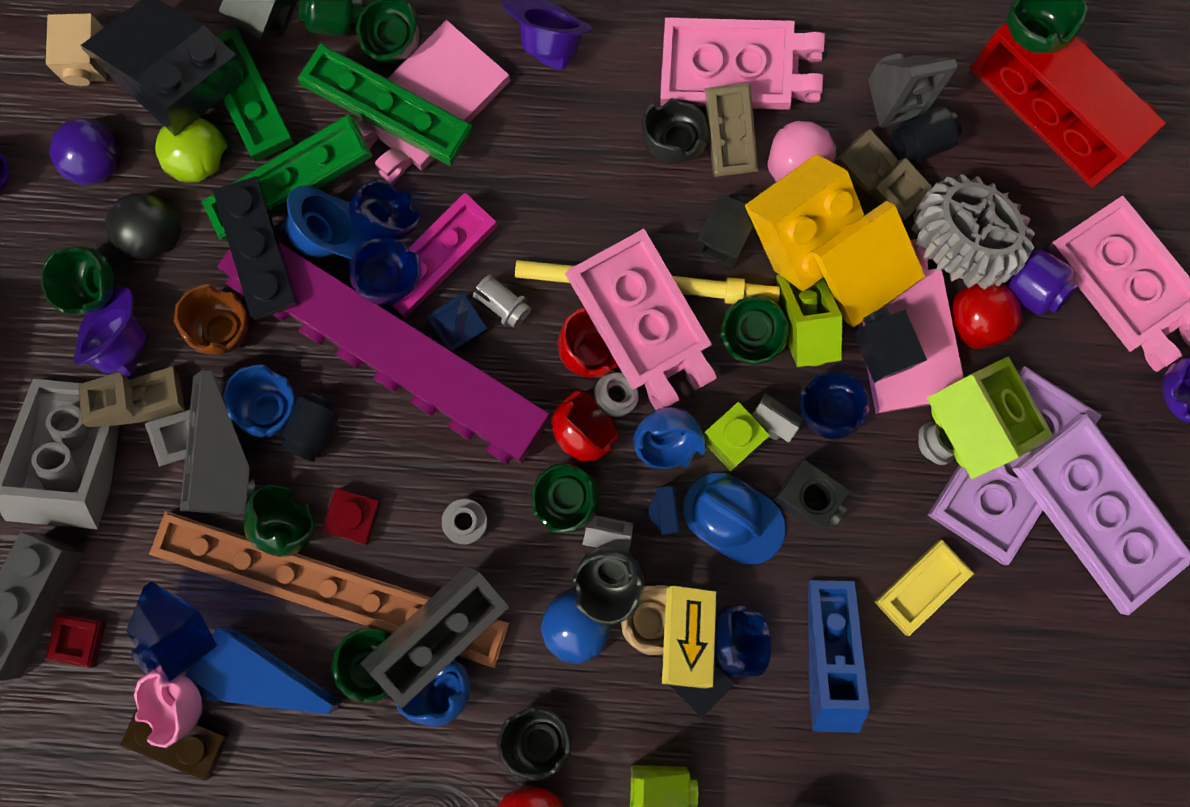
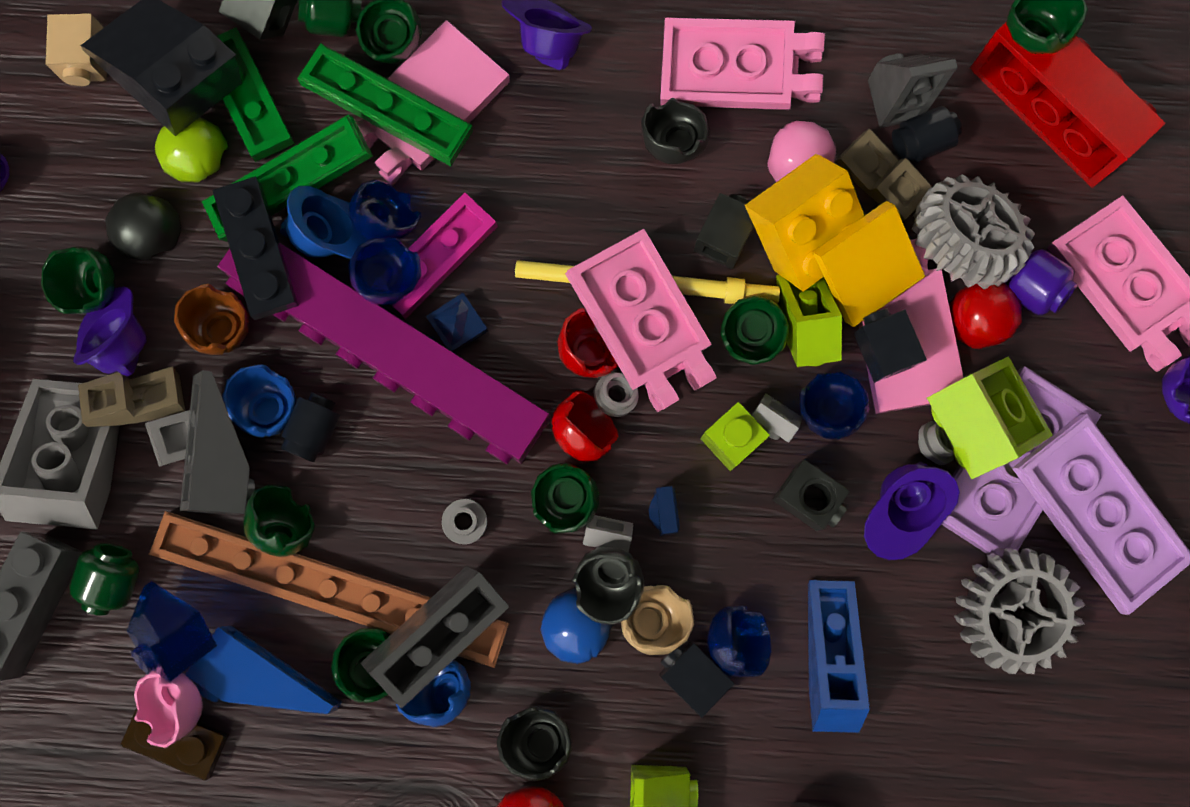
(75, 640): dark red tile -> none
(84, 151): dark purple hair -> none
(104, 579): none -> dark green head
(351, 516): dark red plate -> none
(502, 302): light grey pin -> none
(668, 438): blue hair -> none
(689, 637): light yellow tile -> none
(731, 129): dark tan plate -> none
(734, 518): blue piece -> none
(909, 510): none -> dark purple piece
(924, 587): light yellow tile -> none
(1018, 644): none -> light grey gear

